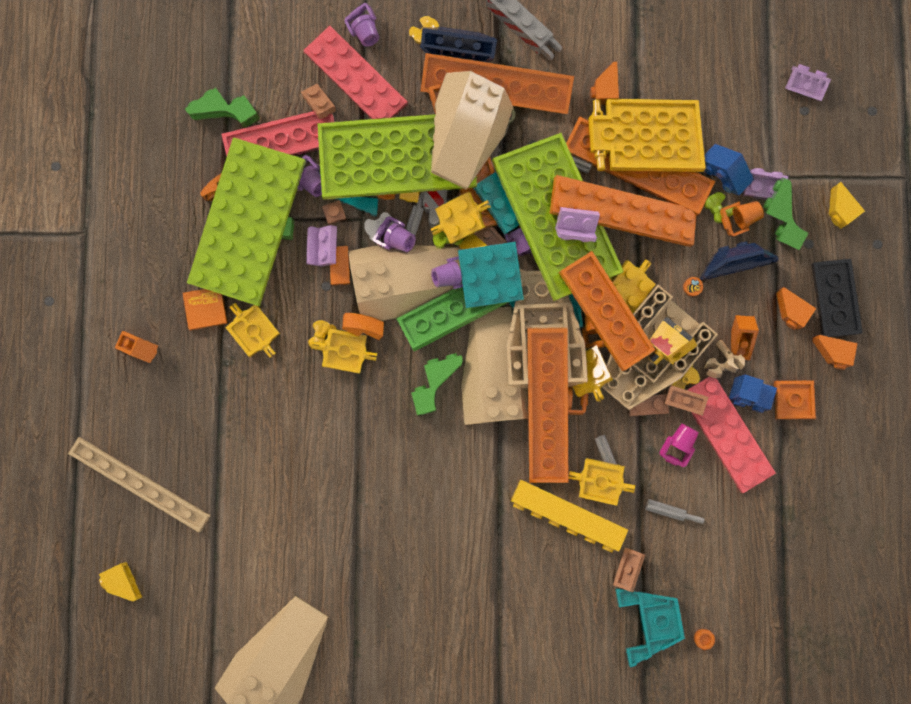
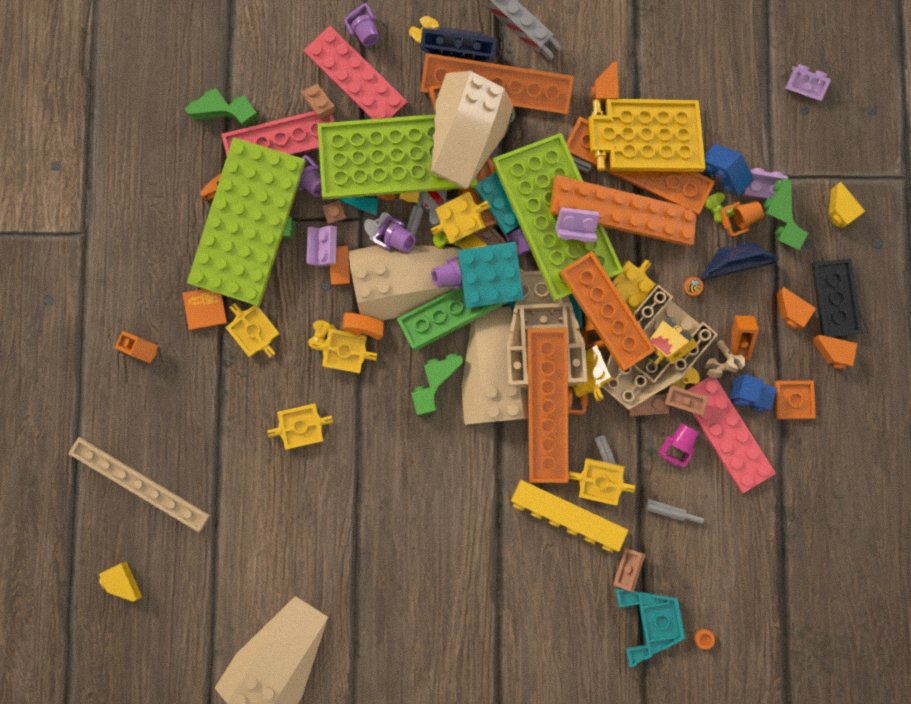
(300, 426): none -> yellow plate

